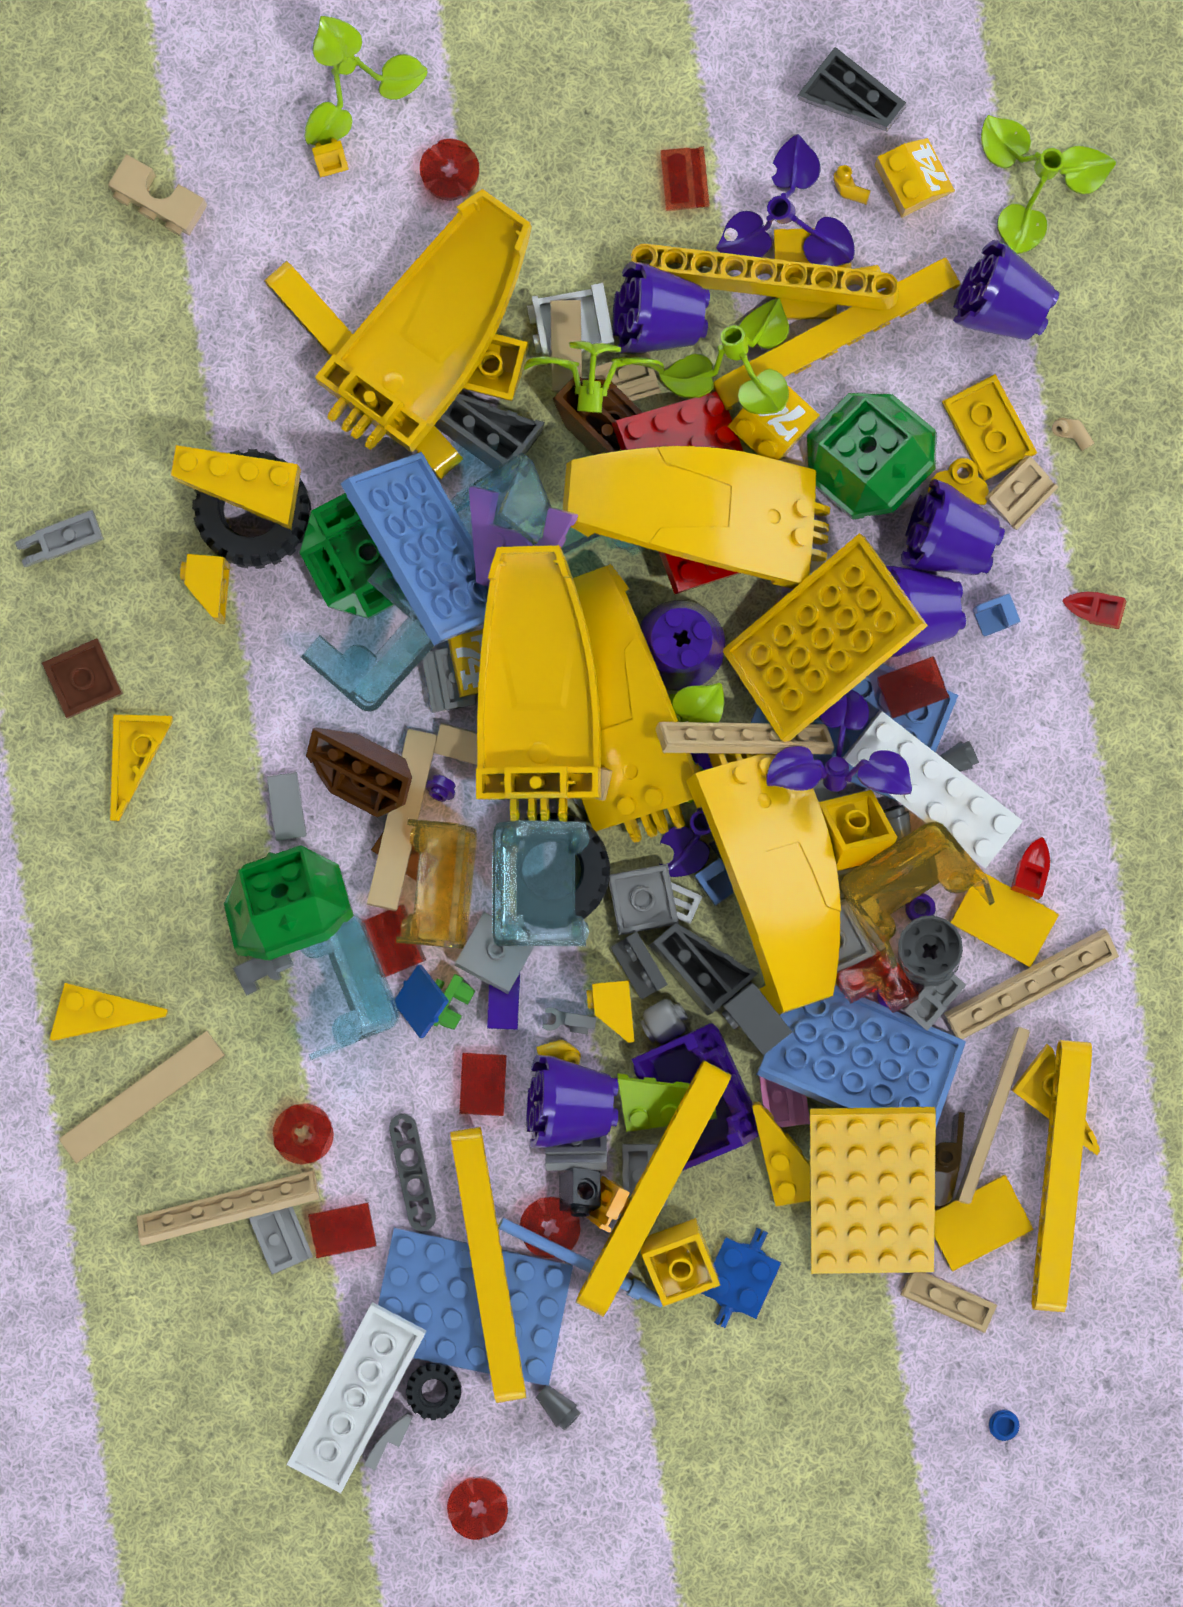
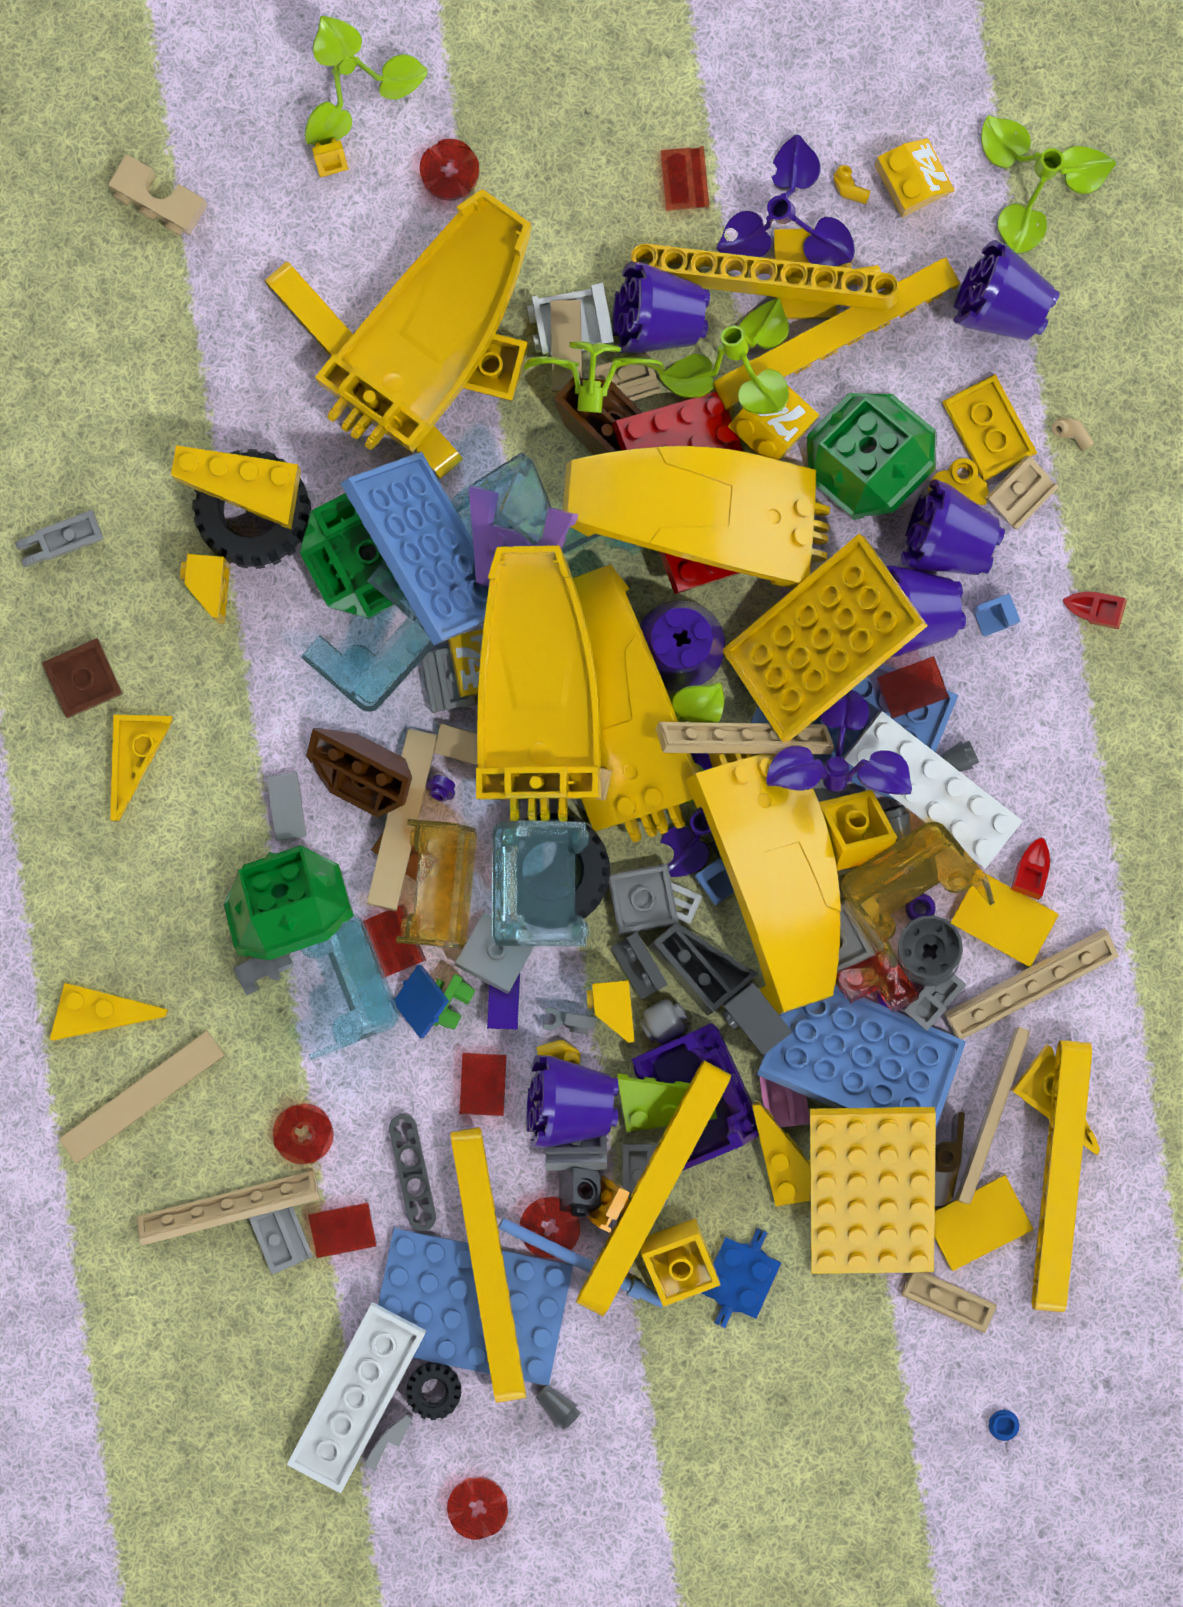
(488, 431): dark grey wedge -> none
(852, 93): dark grey wedge -> none

